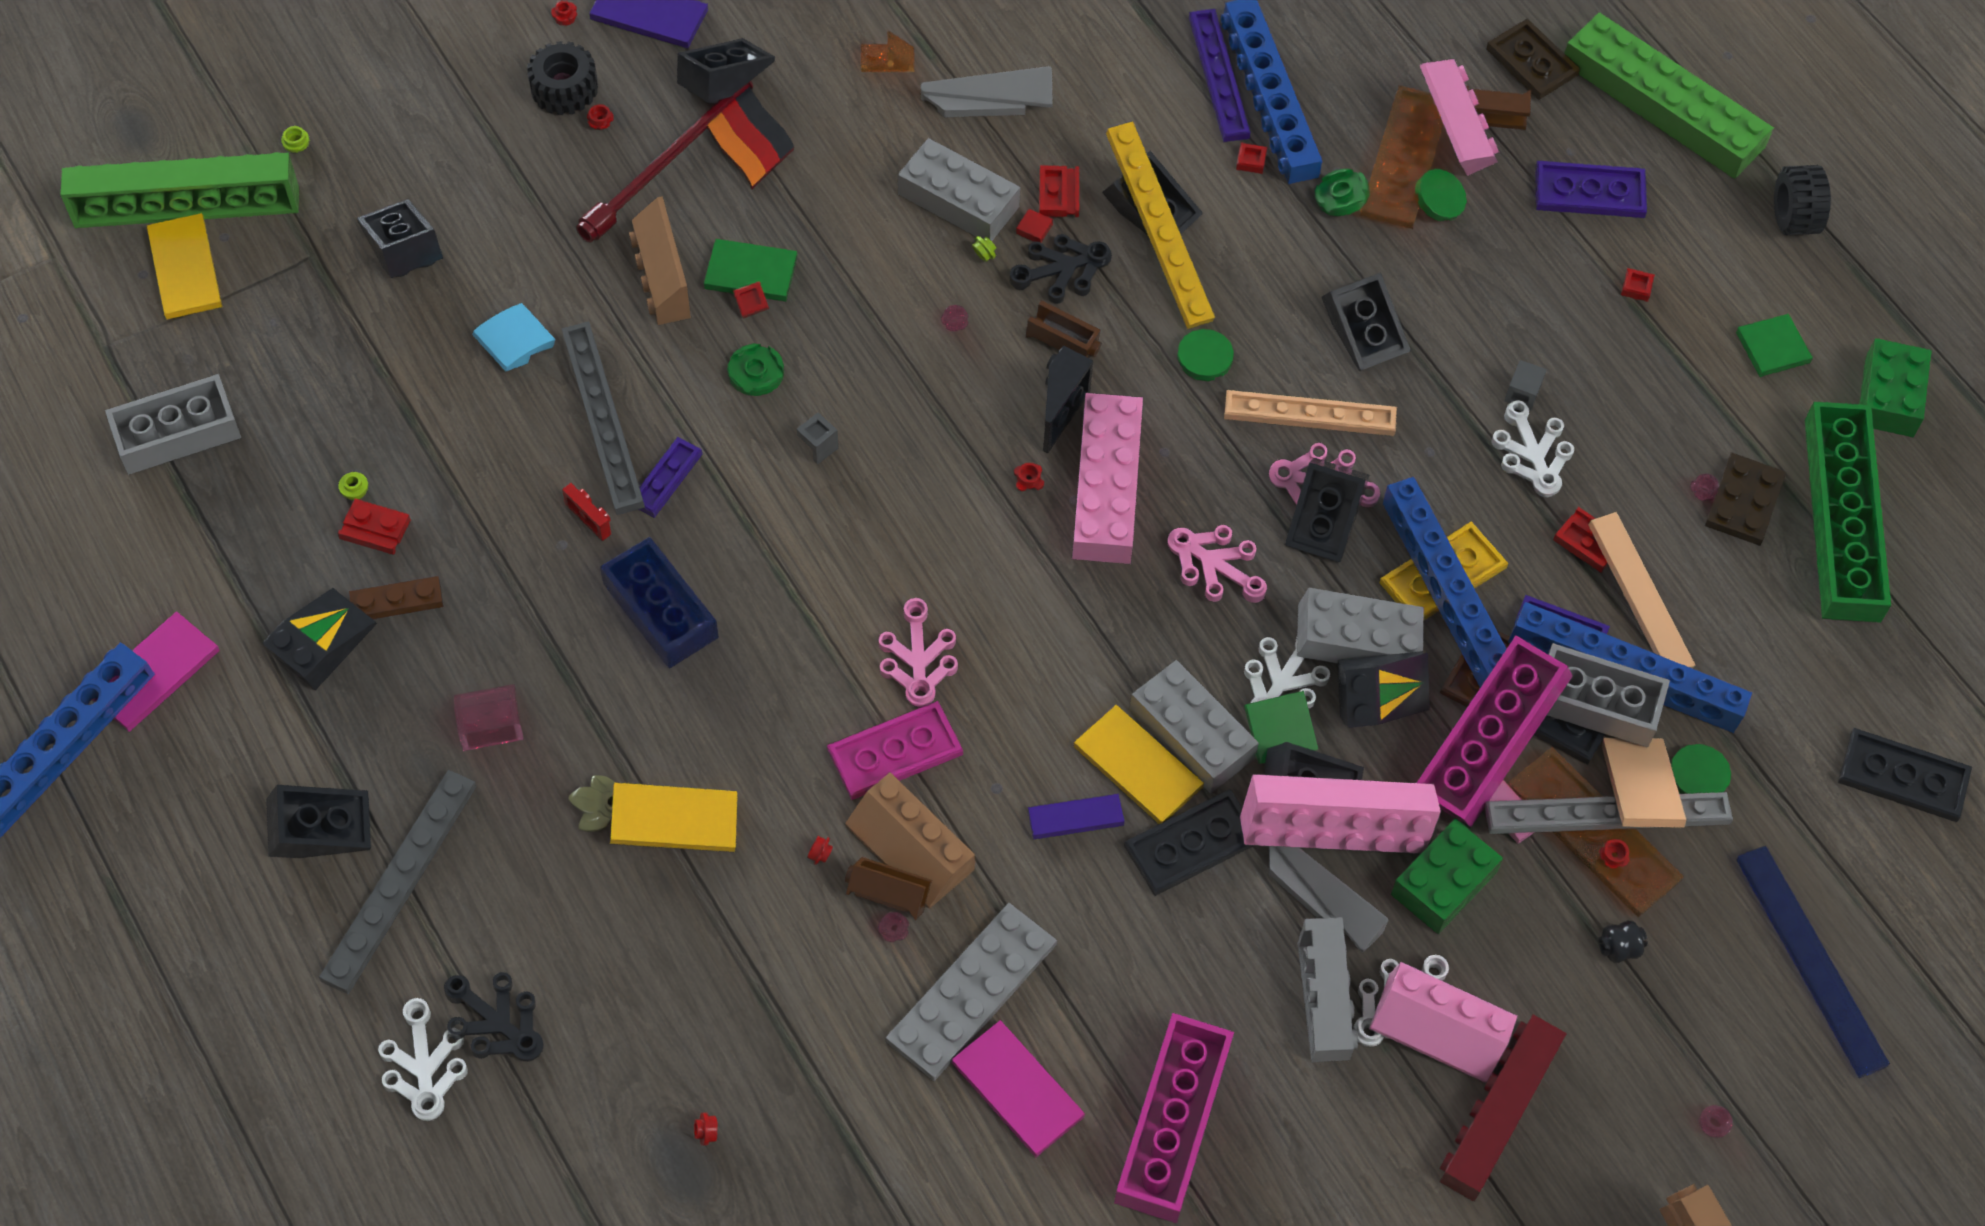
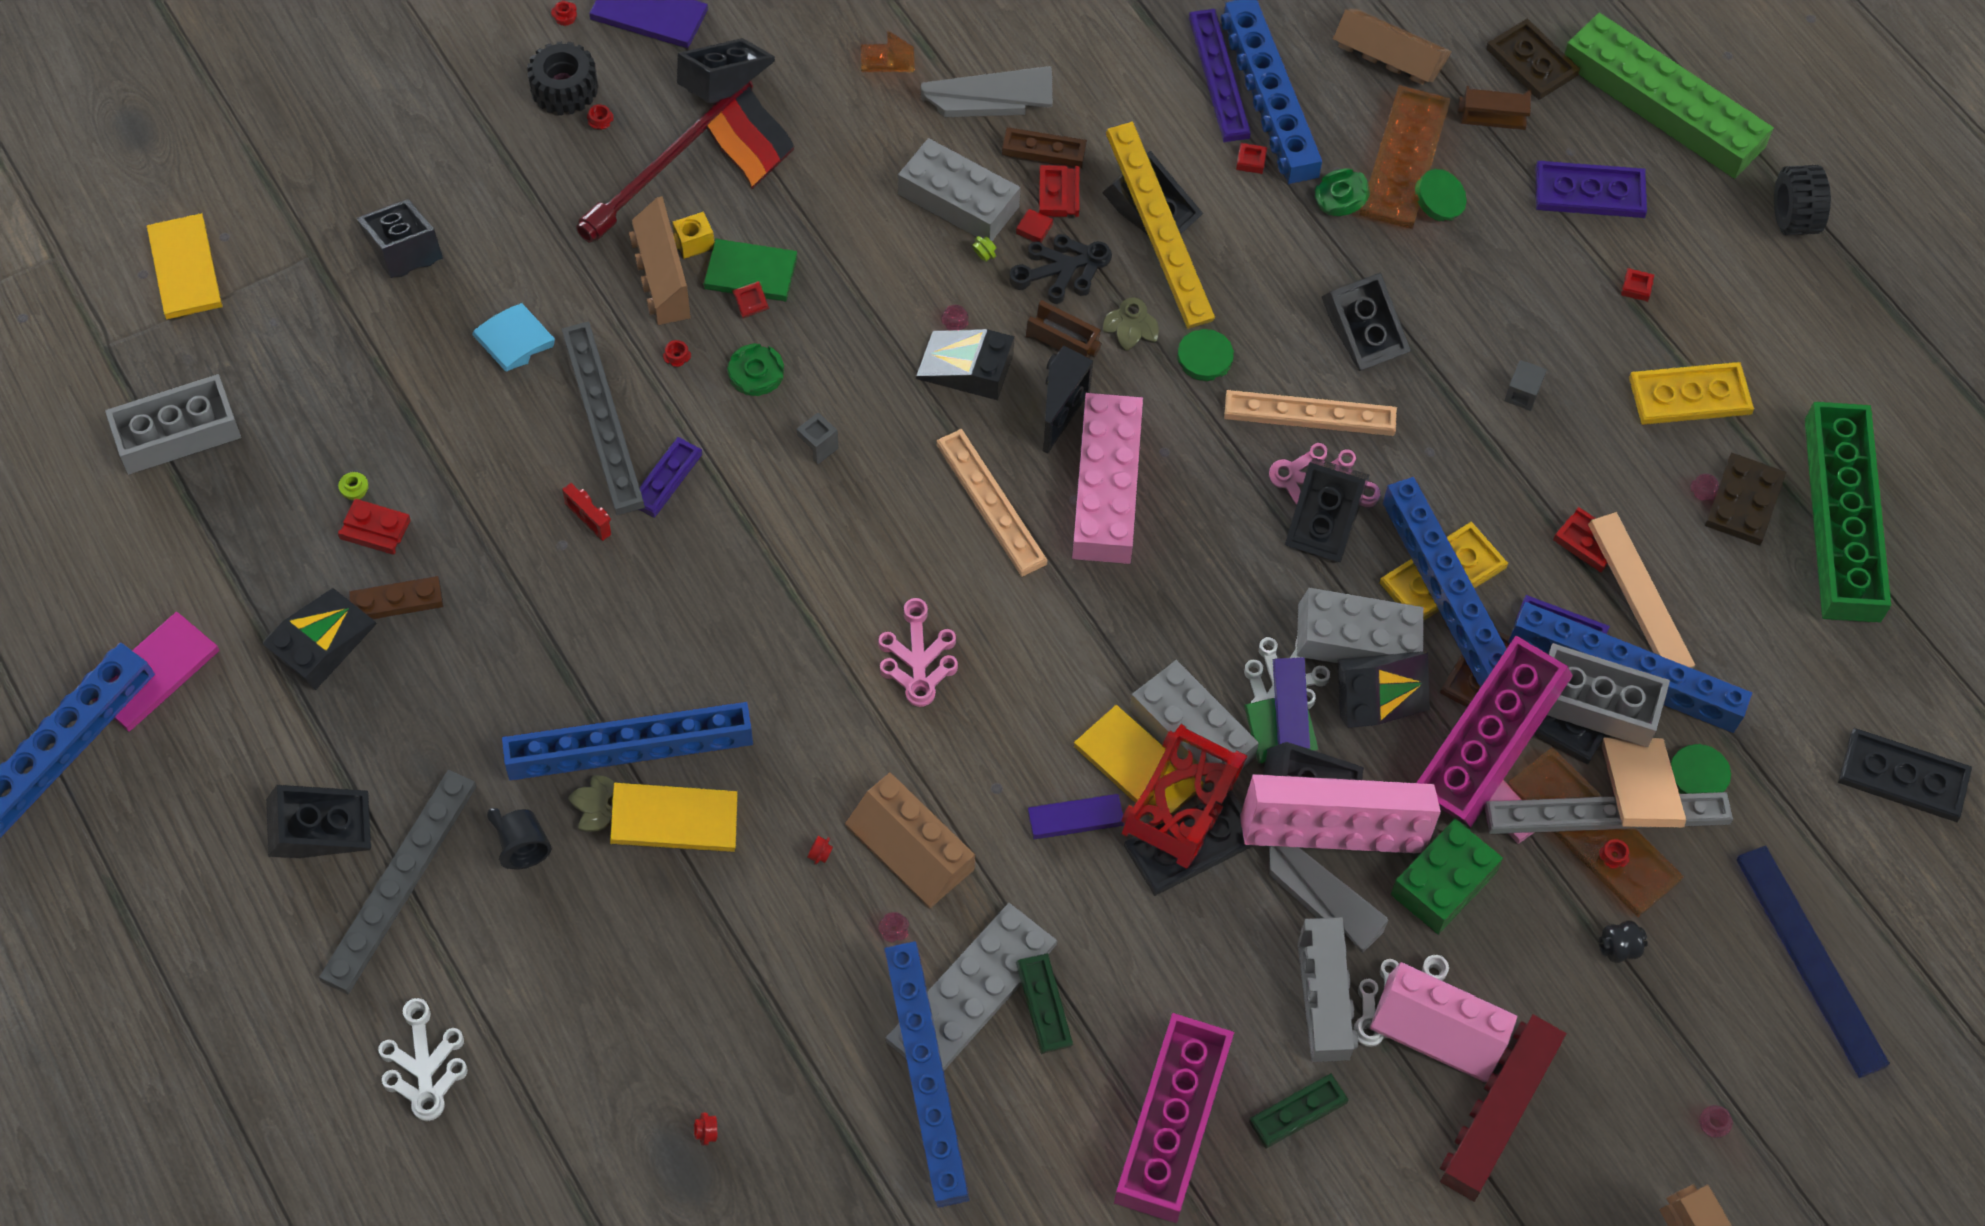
(180, 189): bright green brick -> none
(295, 139): lime plate -> none
(488, 717): clear pink slope -> none
(496, 1021): black plant -> none
(520, 838): none -> black hat
(627, 741): none -> blue brick
(659, 602): clear blue brick -> none
(673, 348): none -> red plate
(693, 235): none -> yellow brick
(888, 886): reddish brown window -> none
(896, 746): dark pink tile -> none
(927, 1075): none -> blue brick
(968, 361): none -> black slope
(991, 502): none -> light nougat tile
(1018, 1088): dark pink tile -> none
(1029, 470): red plate -> none
(1044, 147): none -> reddish brown plate
(1044, 1003): none -> dark green tile
(1131, 326): none -> olive plate
(1187, 839): none -> red fence
(1215, 560): bright pink plant -> none
(1291, 701): none -> dark purple tile
(1298, 1110): none -> dark green tile
(1390, 45): none -> medium nougat slope
(1459, 114): bright pink slope -> none
(1532, 451): white plant -> none
(1691, 393): none -> yellow tile
(1774, 345): green tile -> none
(1896, 386): green brick -> none

